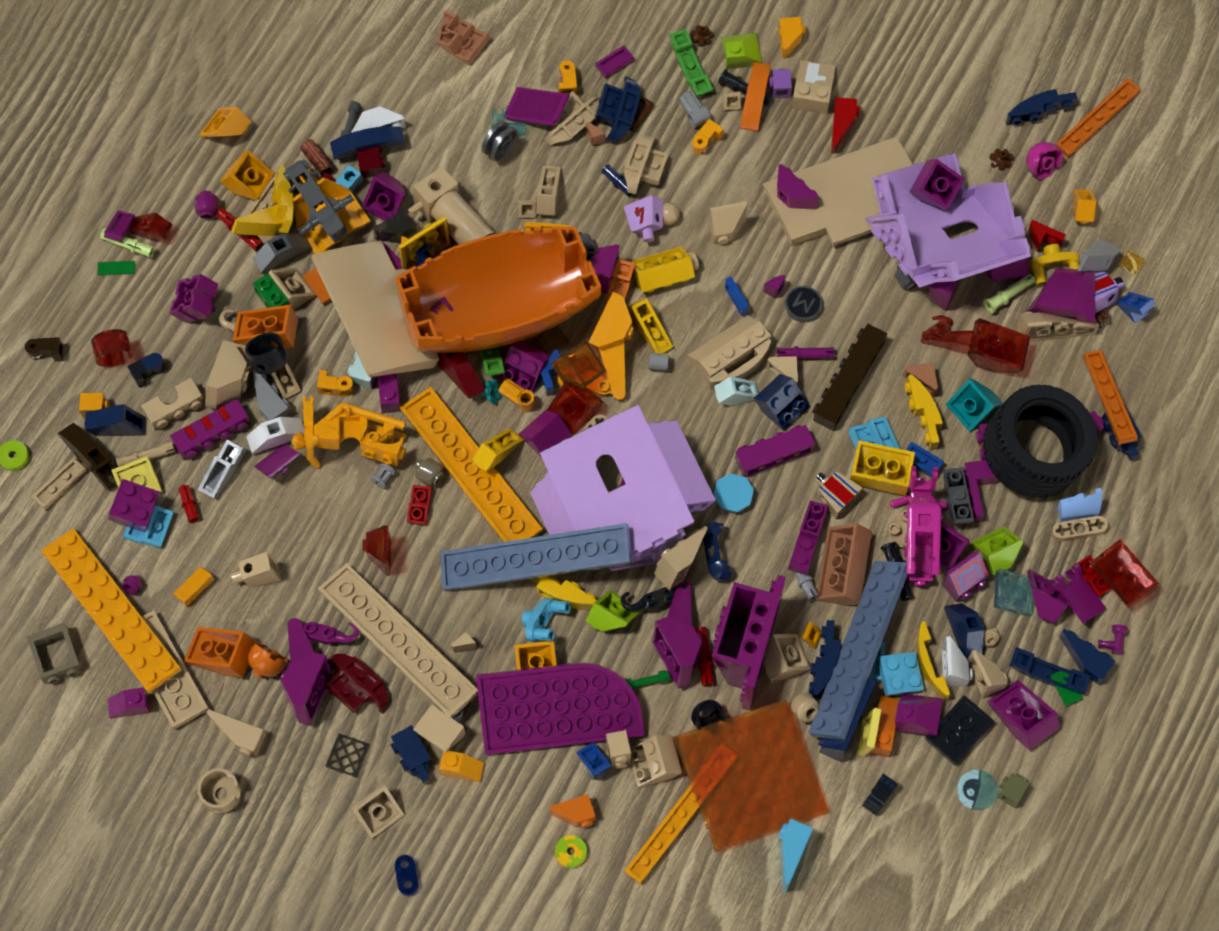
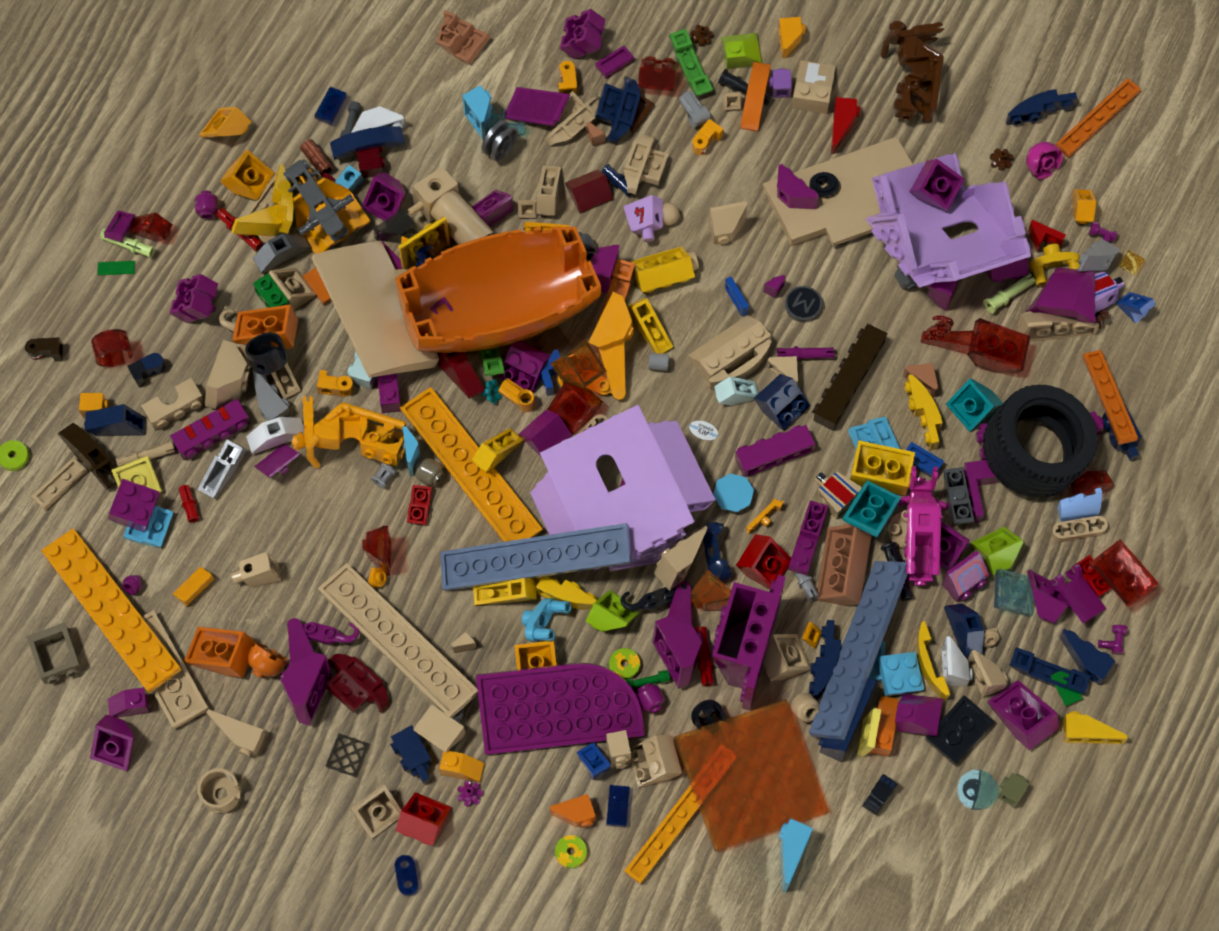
(112, 742): none -> magenta slope
(330, 105): none -> clear blue plate
(376, 577): none -> light orange plate
(412, 450): none -> medium azure slope
(423, 819): none -> red slope
(469, 797): none -> magenta plant
(478, 109): none -> medium azure slope
(494, 207): none -> magenta slope
(505, 592): none -> yellow slope
(582, 34): none -> magenta brick
(589, 190): none -> dark red slope
(618, 806): none -> clear blue plate
(625, 655): none -> lime piece
(650, 698): none -> magenta head
(657, 73): none -> clear red slope
(703, 430): none -> white sticker
(710, 593): none -> clear orange slope
(762, 517): none -> light orange piece
(763, 560): none -> red slope
(821, 178): none -> black gear
(872, 509): none -> teal slope
(925, 66): none -> reddish brown piece
(1085, 729): none -> yellow slope
(1092, 480): none -> clear red slope
(1096, 229): none -> magenta piece

